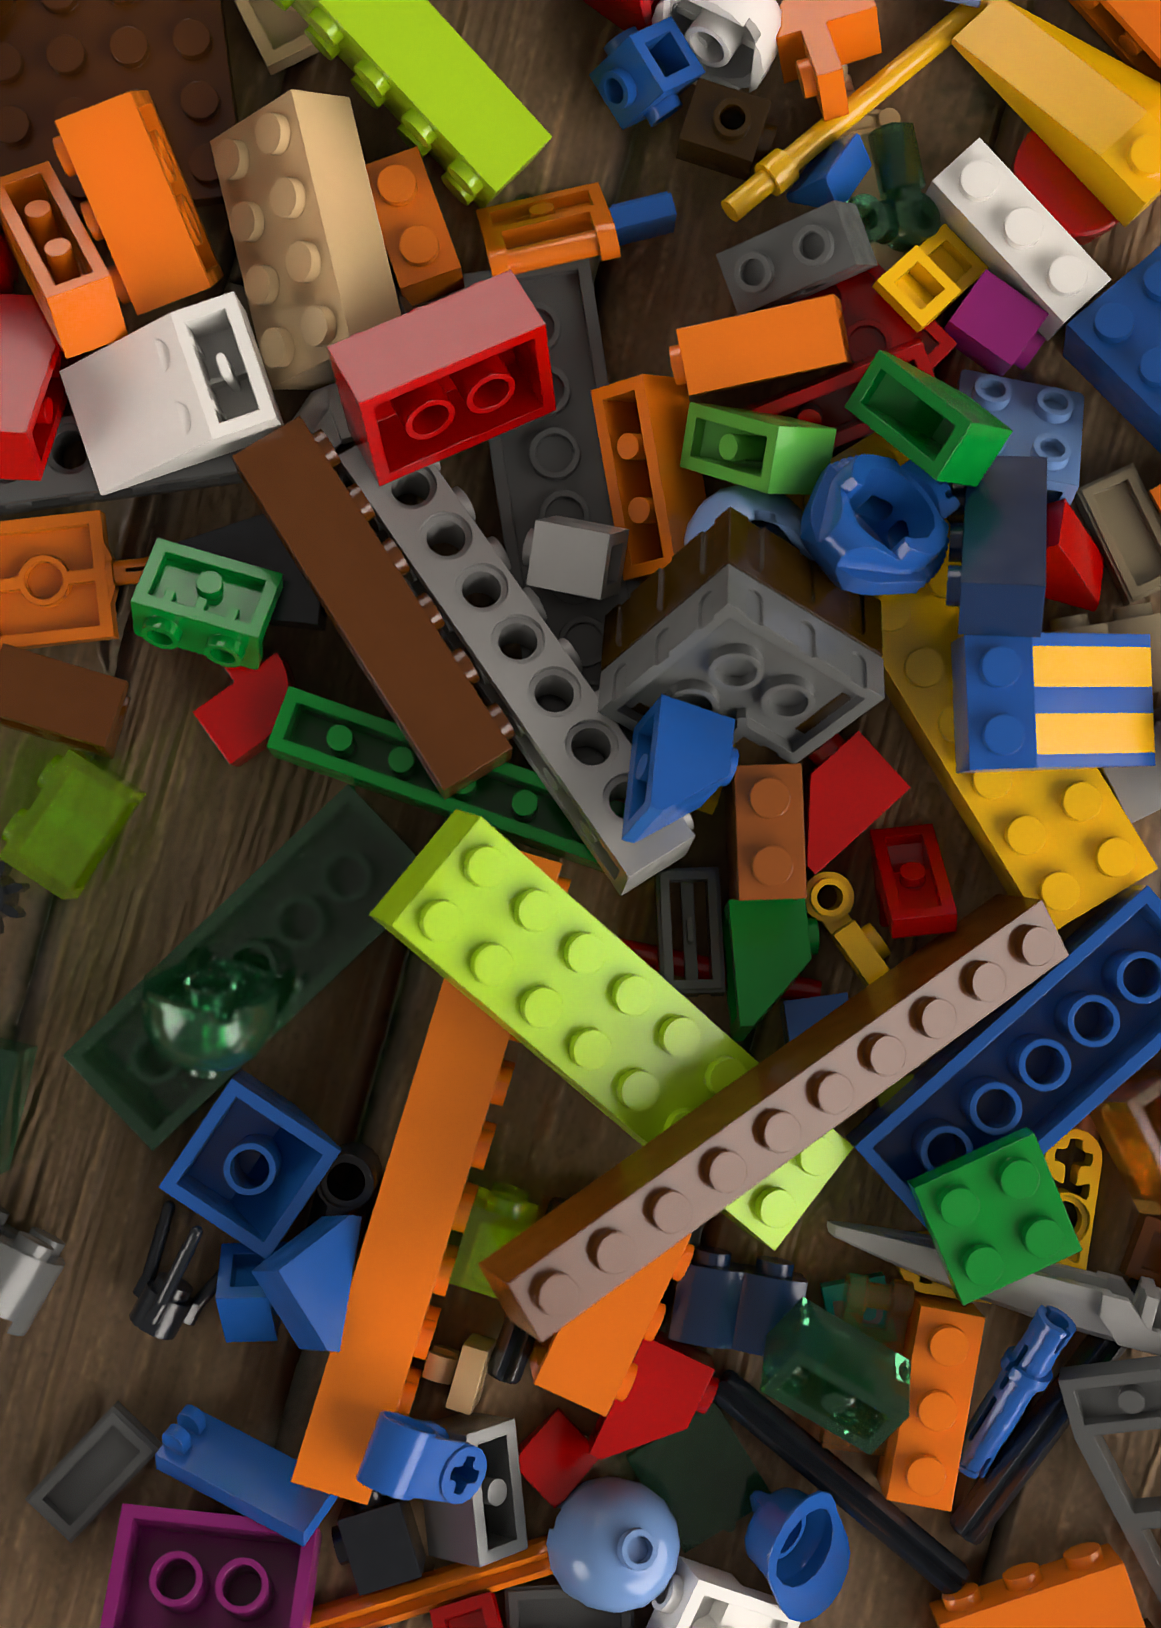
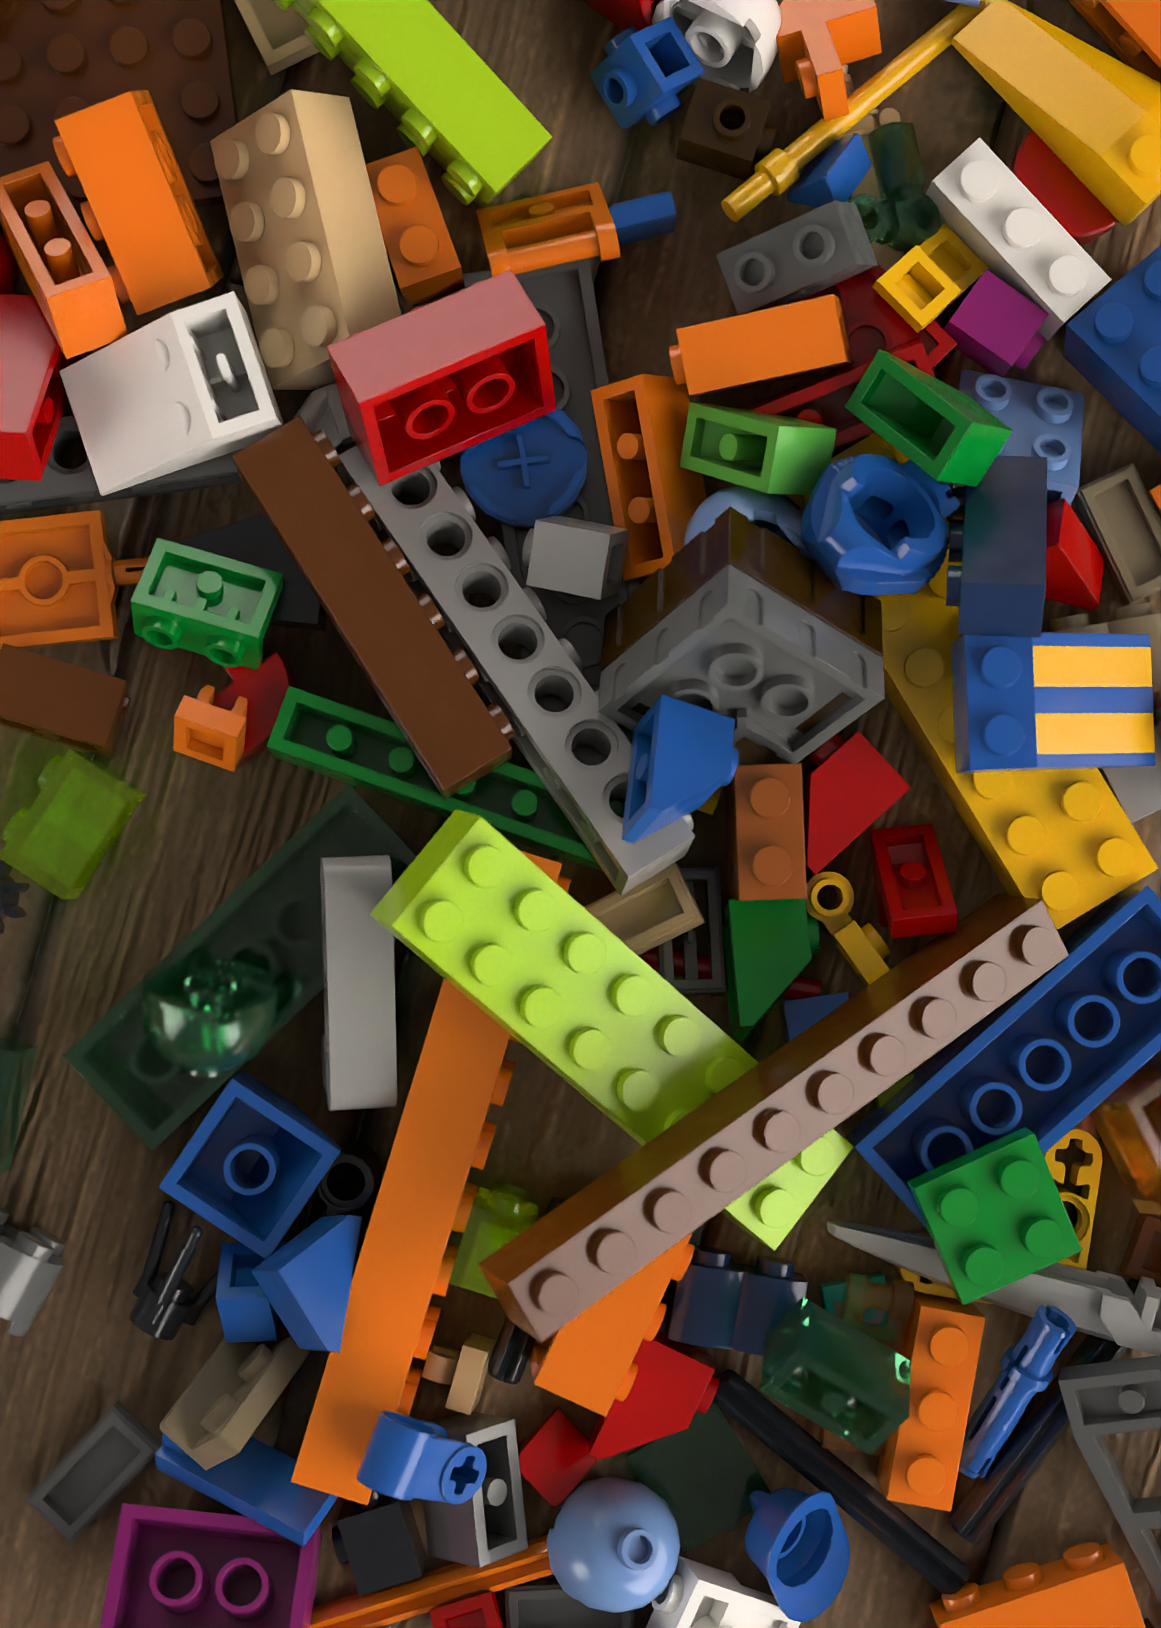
(210, 731): none -> orange tile
(230, 1398): none -> dark tan bracket
(357, 985): none -> light grey beam
(527, 471): none -> blue tile
(649, 912): none -> tan tile

